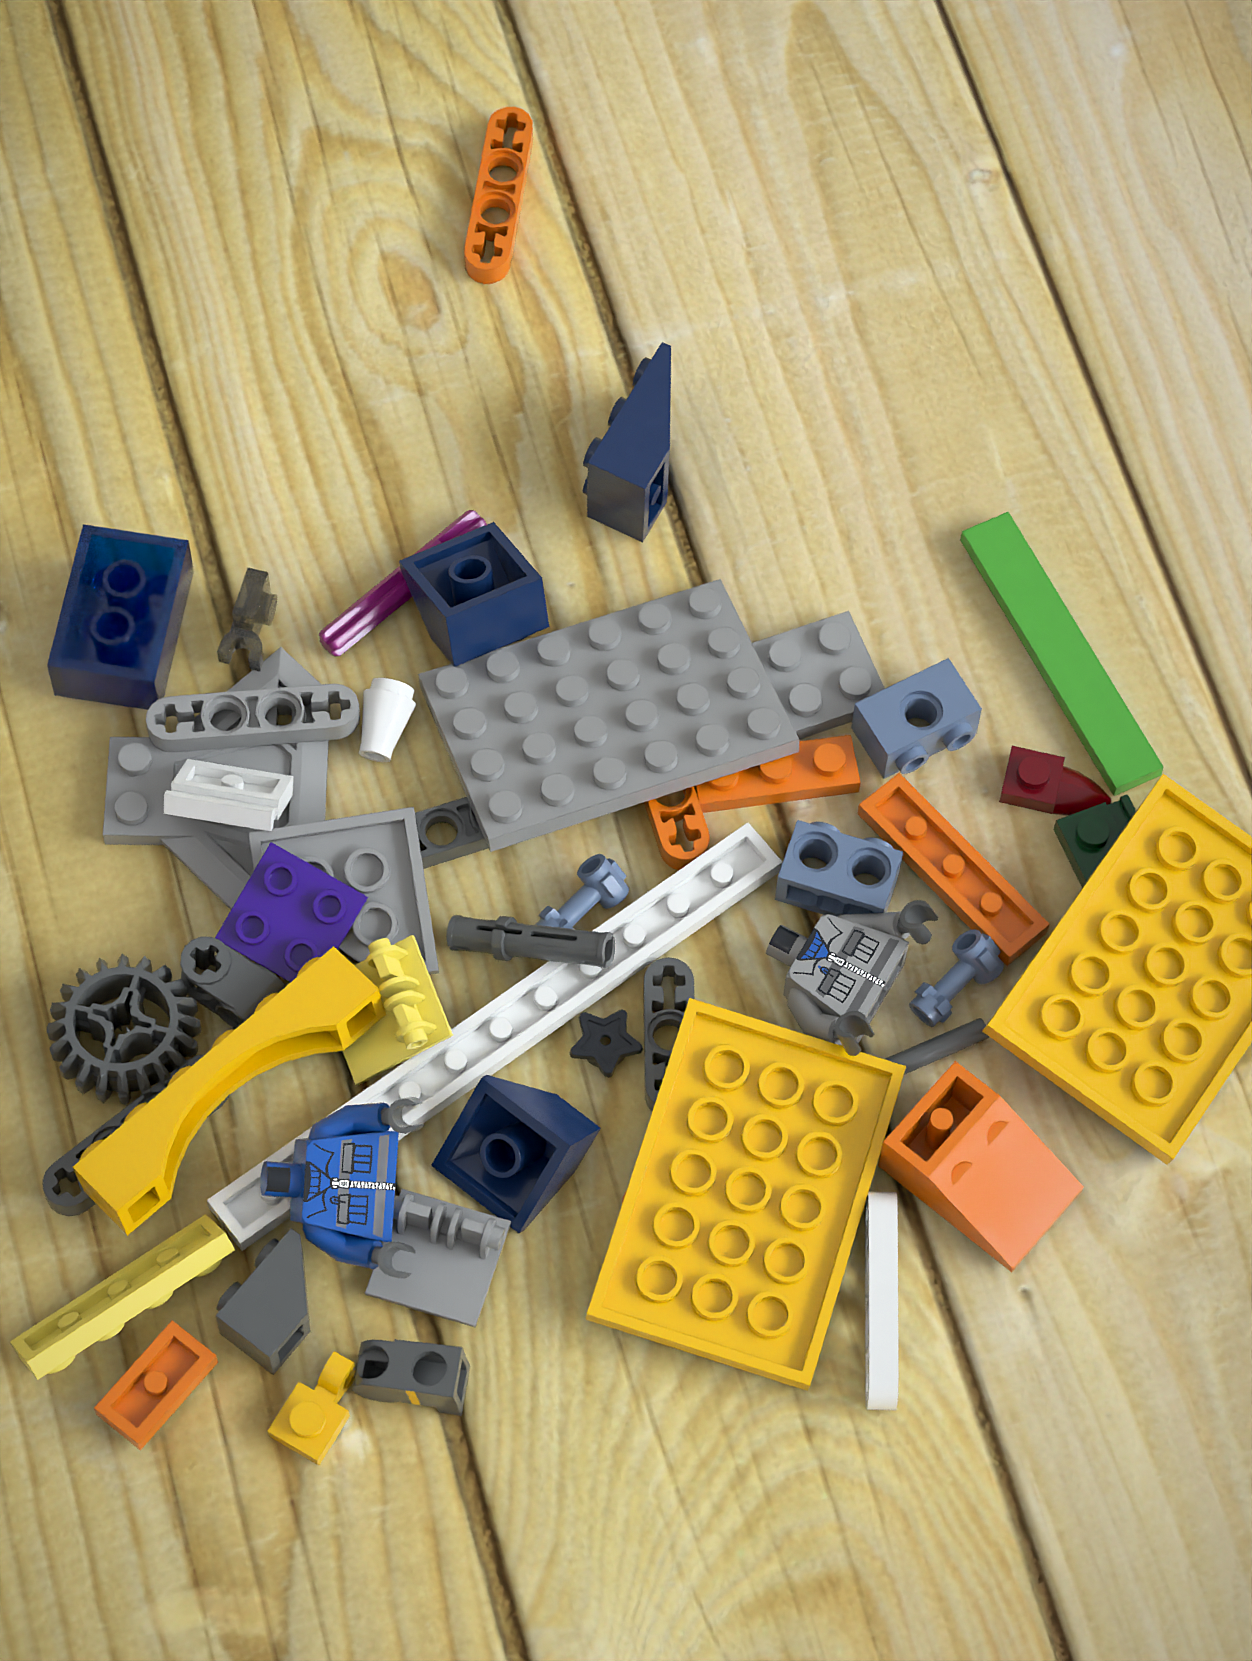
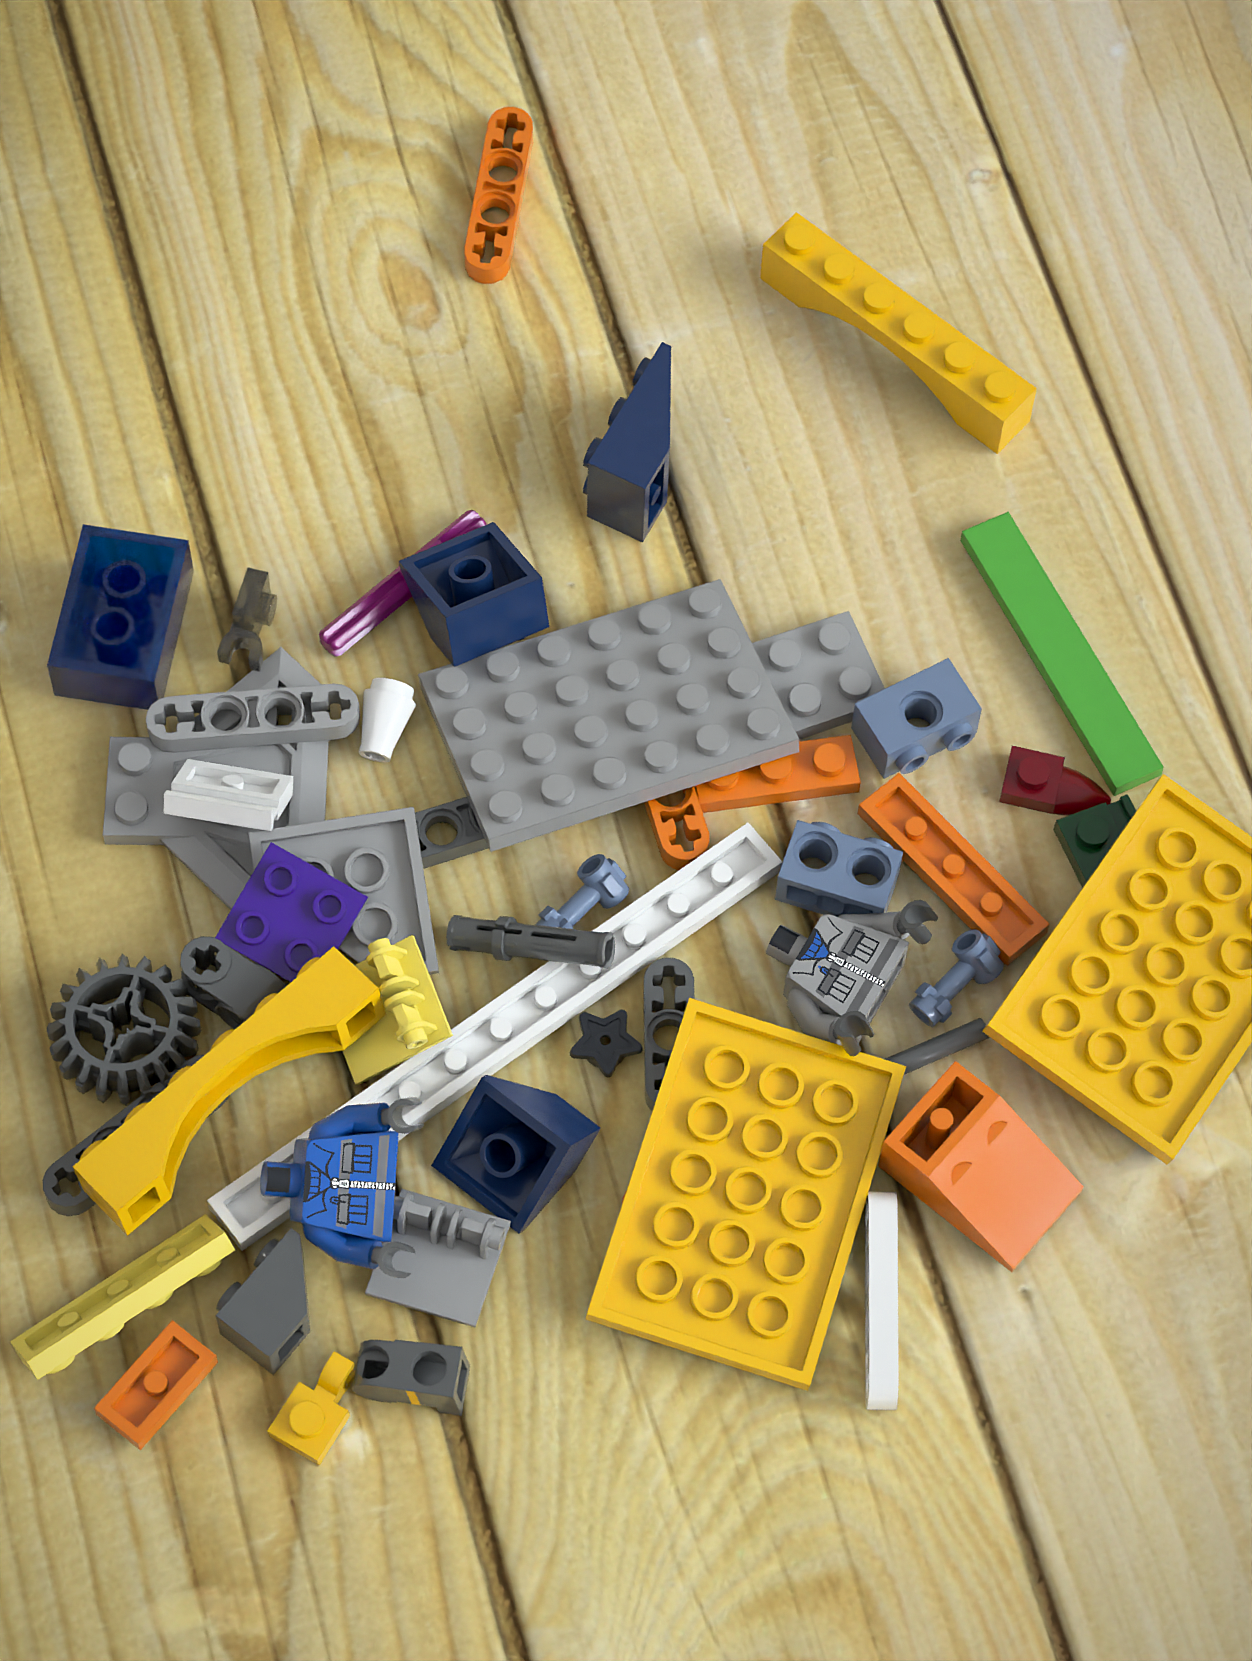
(969, 382): none -> yellow arch

